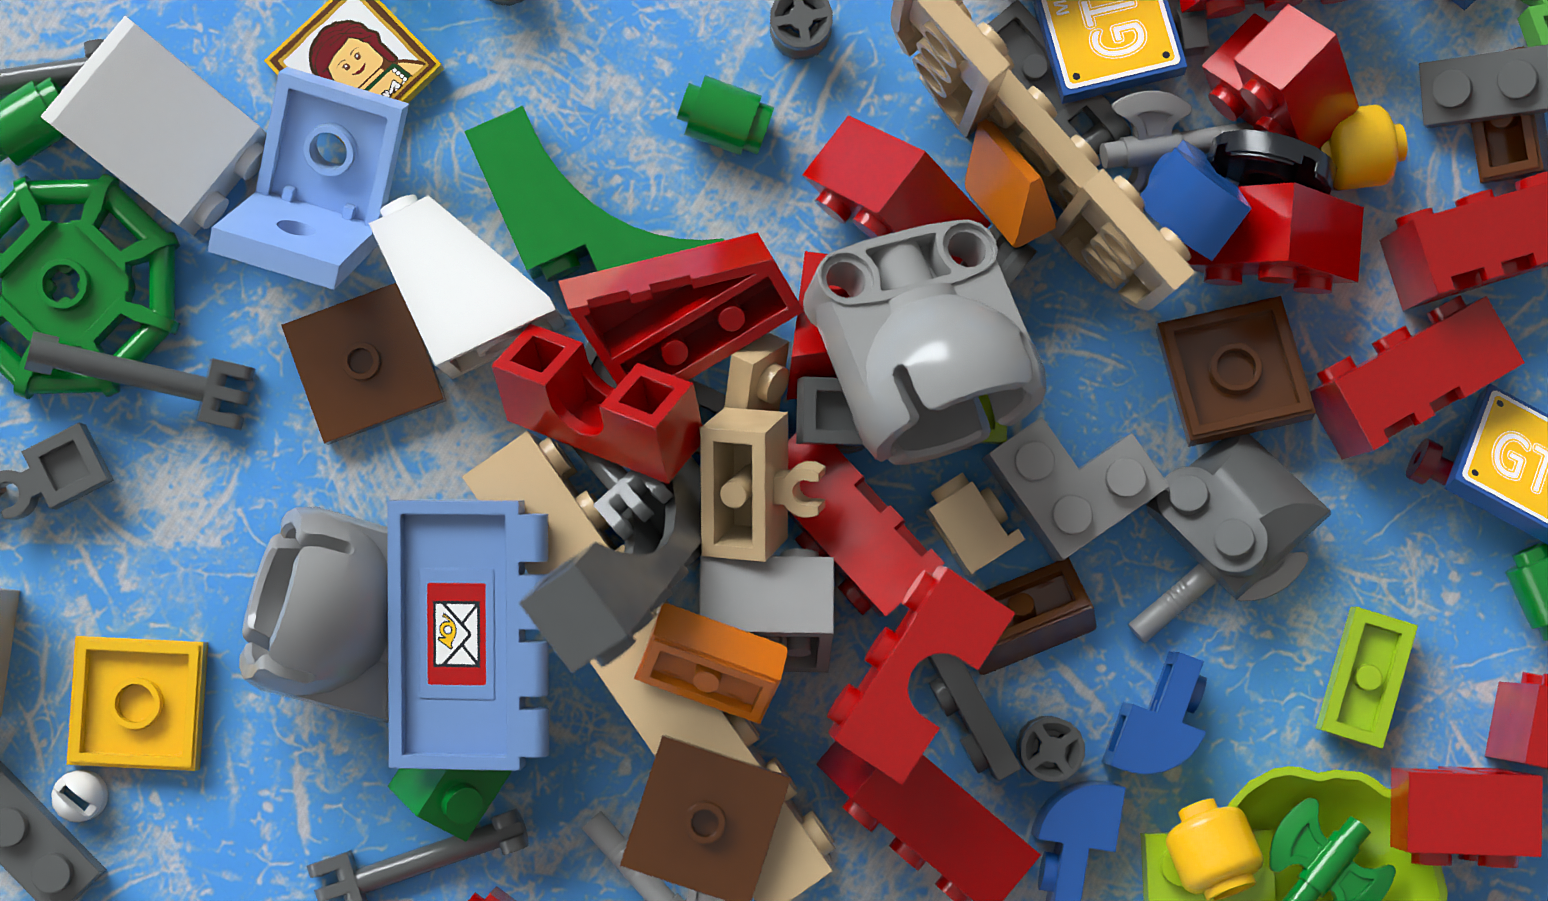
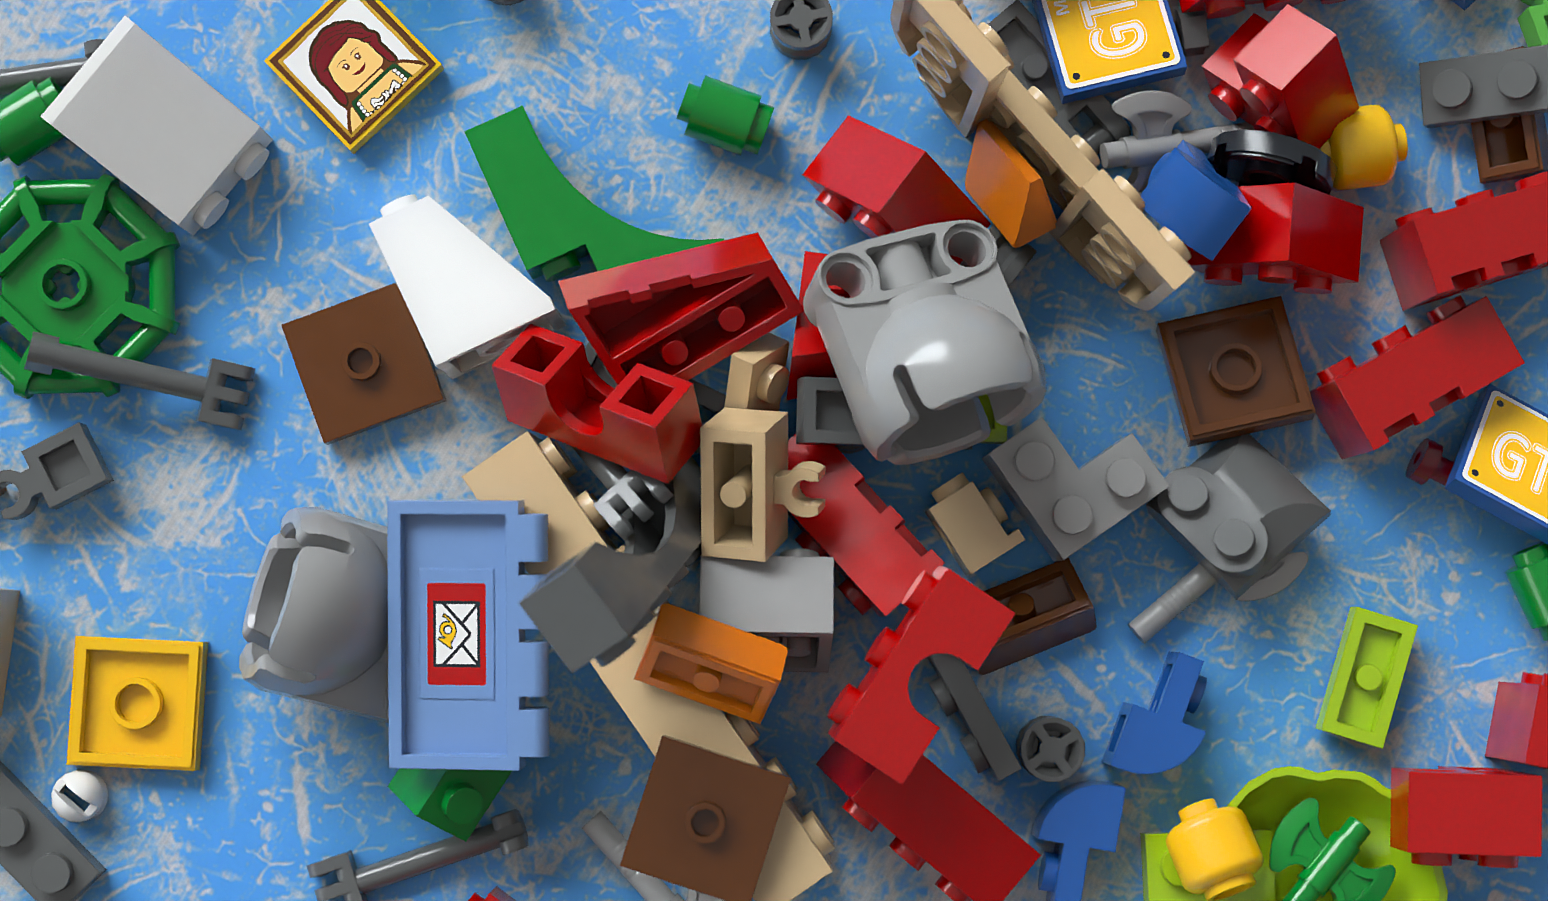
(309, 212): light blue bracket -> none

